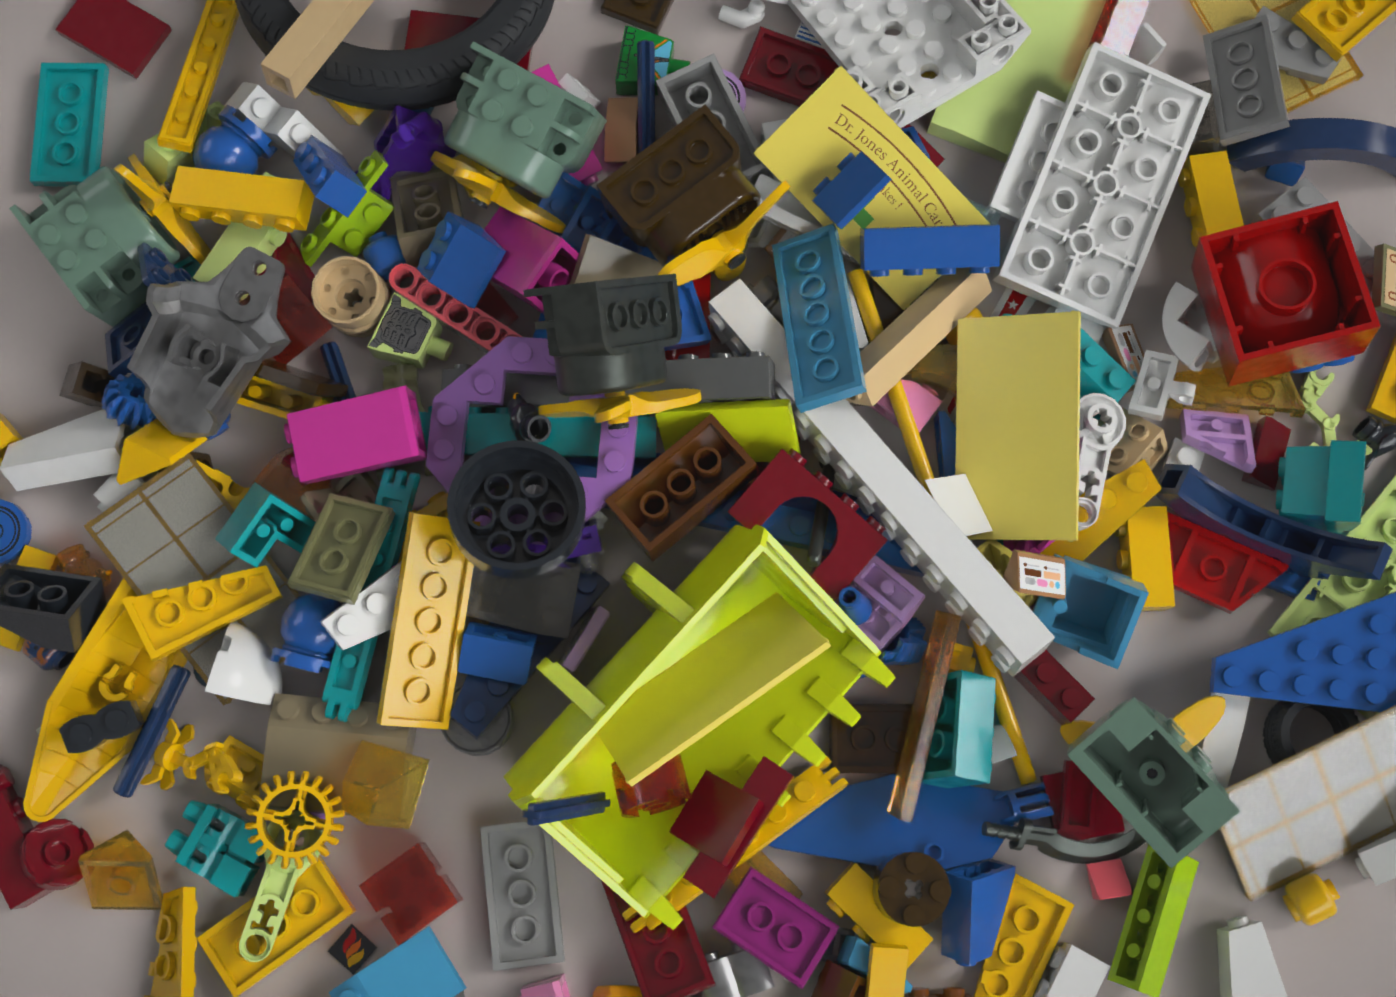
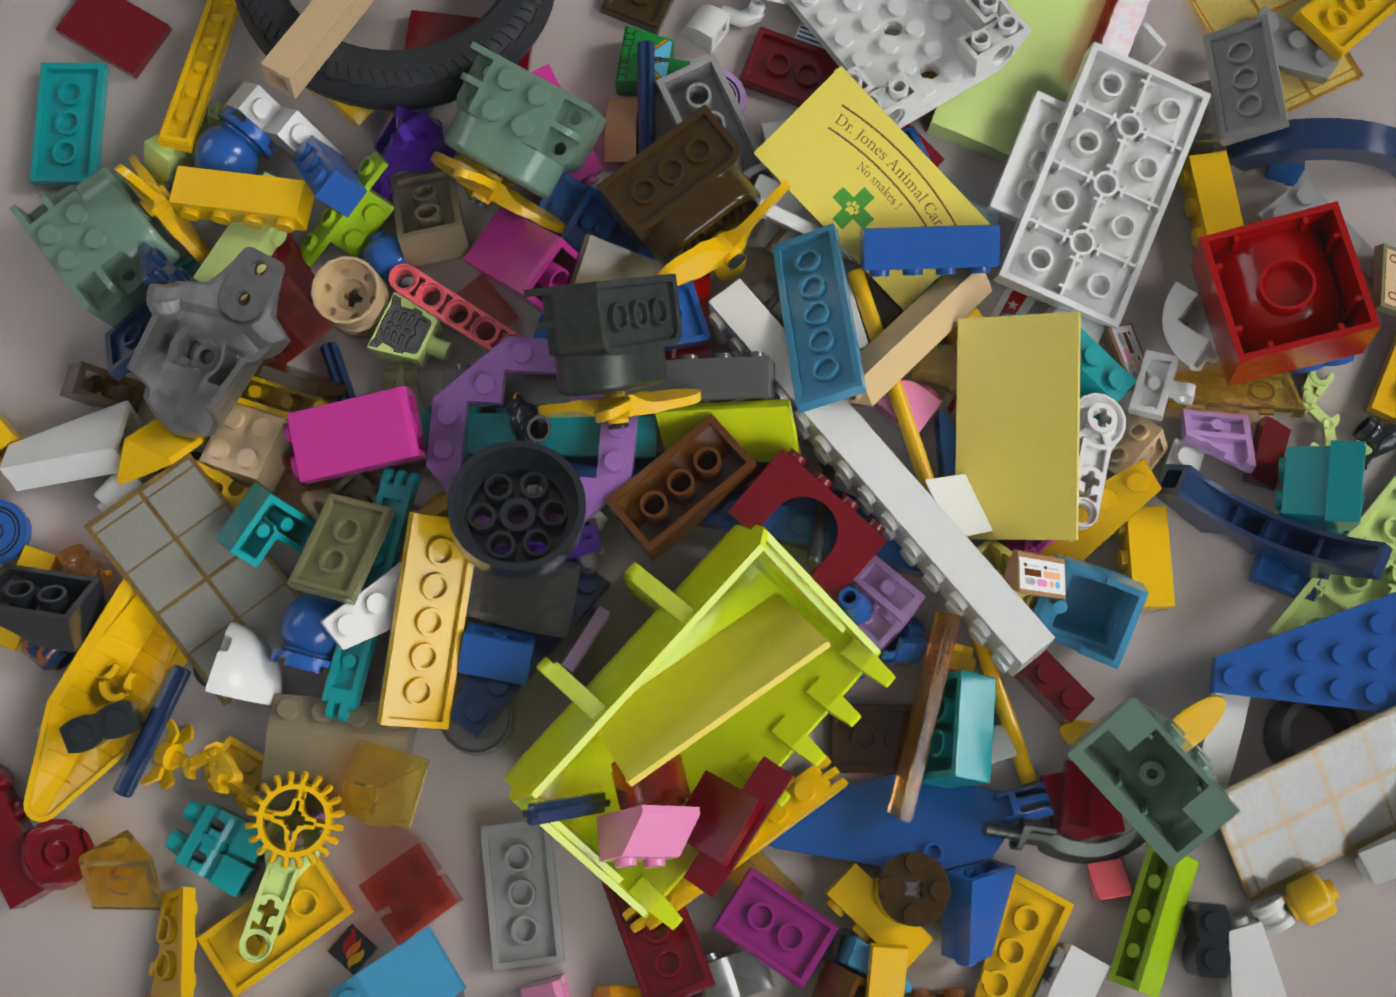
(126, 403): blue gear -> none
(187, 613): yellow wing -> none
(249, 447): none -> tan brick
(461, 259): blue slope -> none
(574, 87): white plate -> none
(645, 834): none -> bright pink slope
(707, 27): none -> white brick
(850, 189): blue slope -> none
(1205, 946): none -> black brick
(1216, 566): red wing -> none
(1272, 914): none -> white wheel

